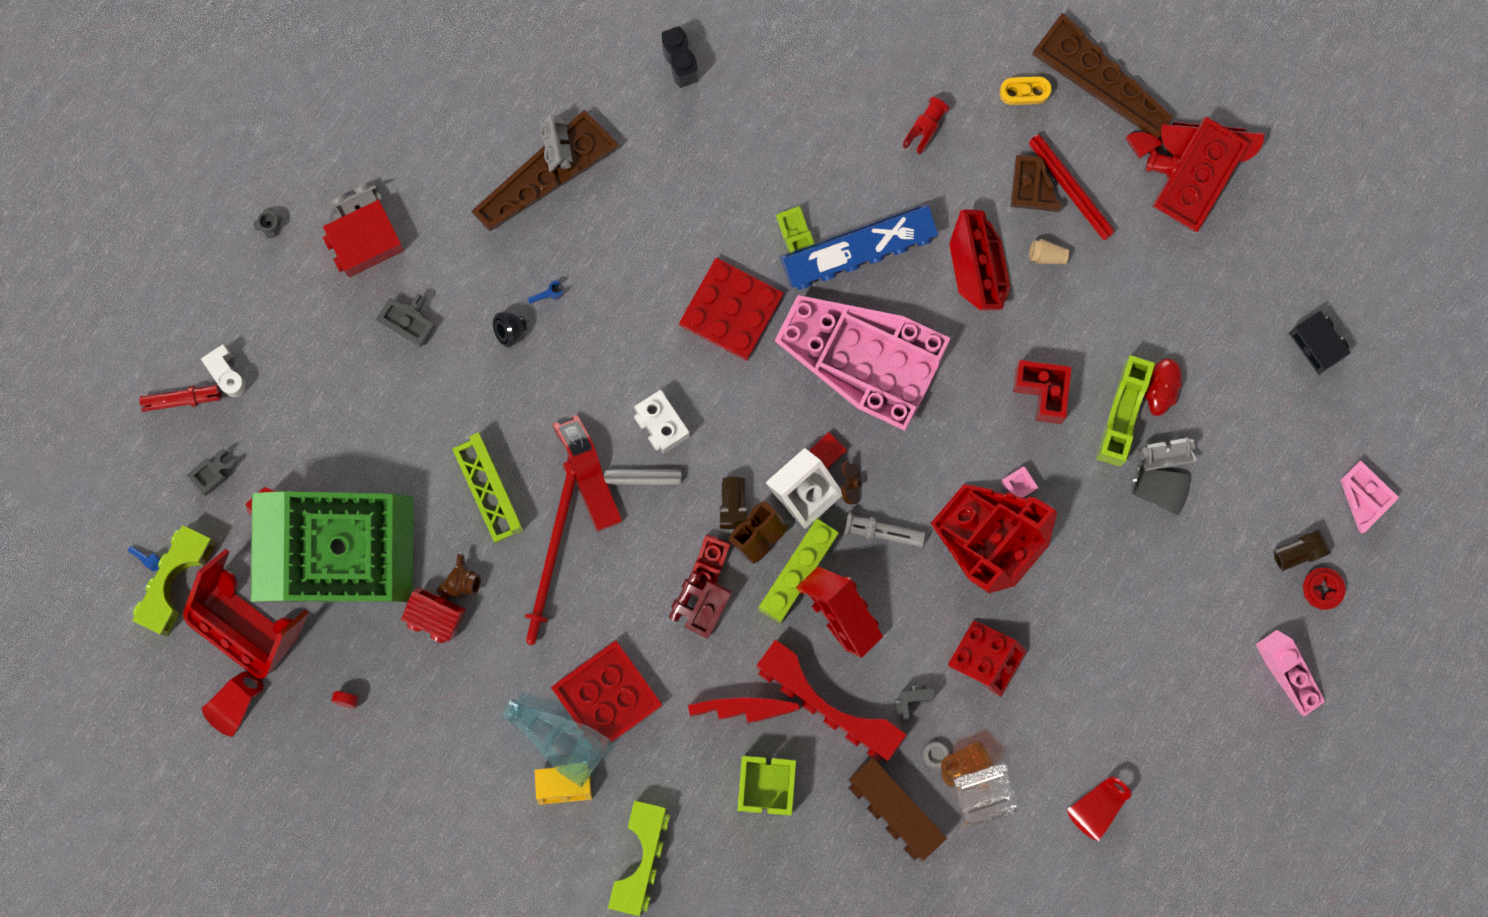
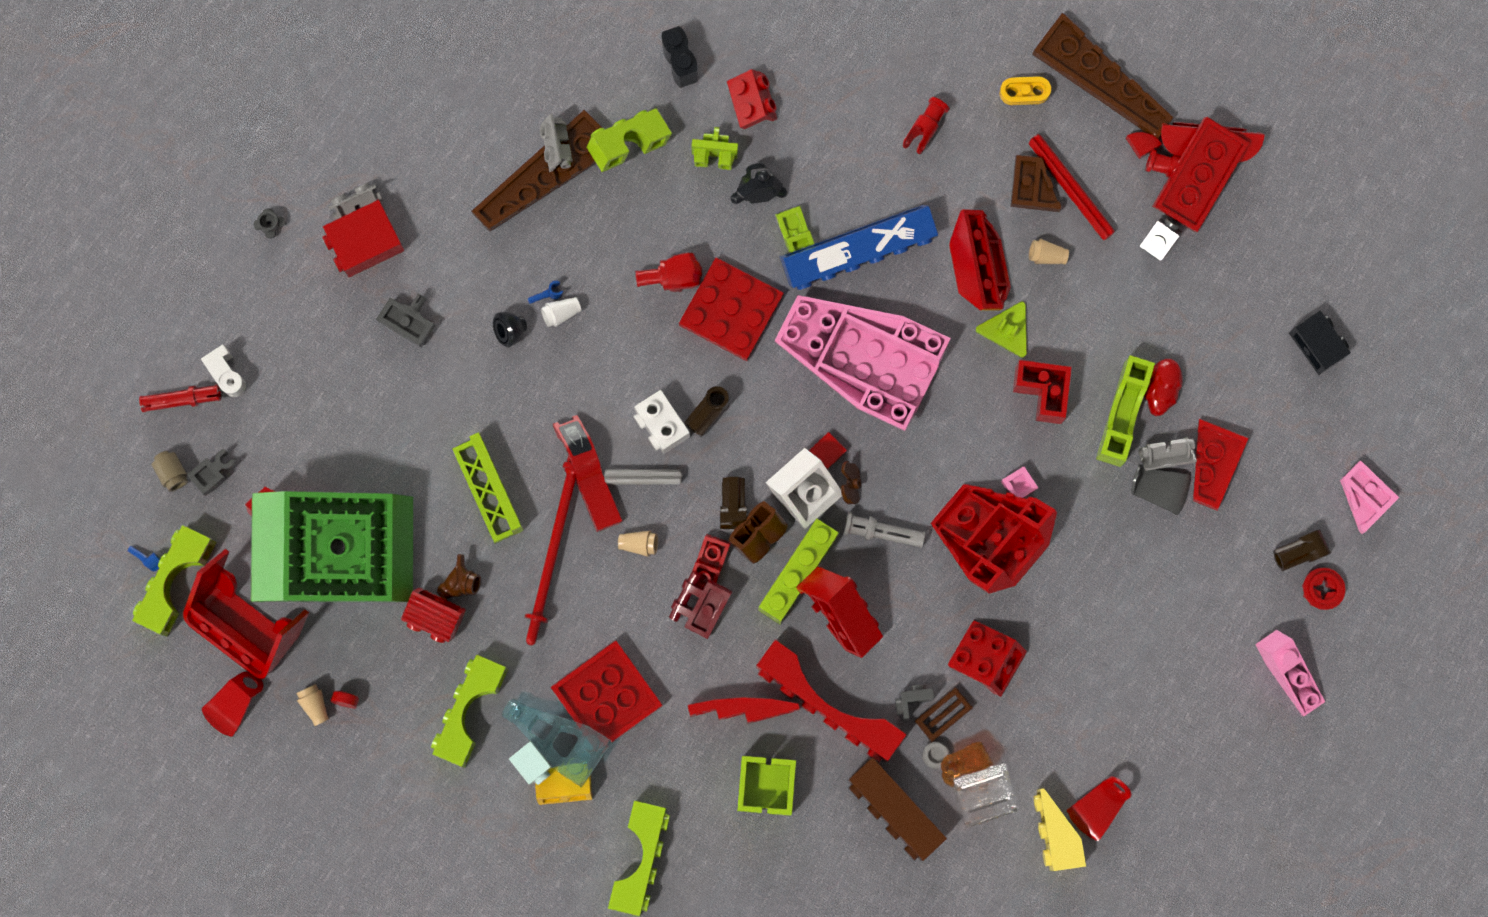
(169, 470): none -> dark tan brick
(313, 704): none -> tan cone
(482, 679): none -> lime arch
(531, 764): none -> light aqua arch
(560, 311): none -> white cone
(639, 543): none -> tan cone
(645, 130): none -> lime arch
(674, 273): none -> red piece
(707, 413): none -> dark brown piece
(715, 146): none -> lime hips
(752, 98): none -> red bracket
(758, 186): none -> black rock
(926, 728): none -> reddish brown tile
(1007, 329): none -> lime piece
(1062, 842): none -> light yellow slope
(1161, 238): none -> bracket
(1217, 460): none -> red wing

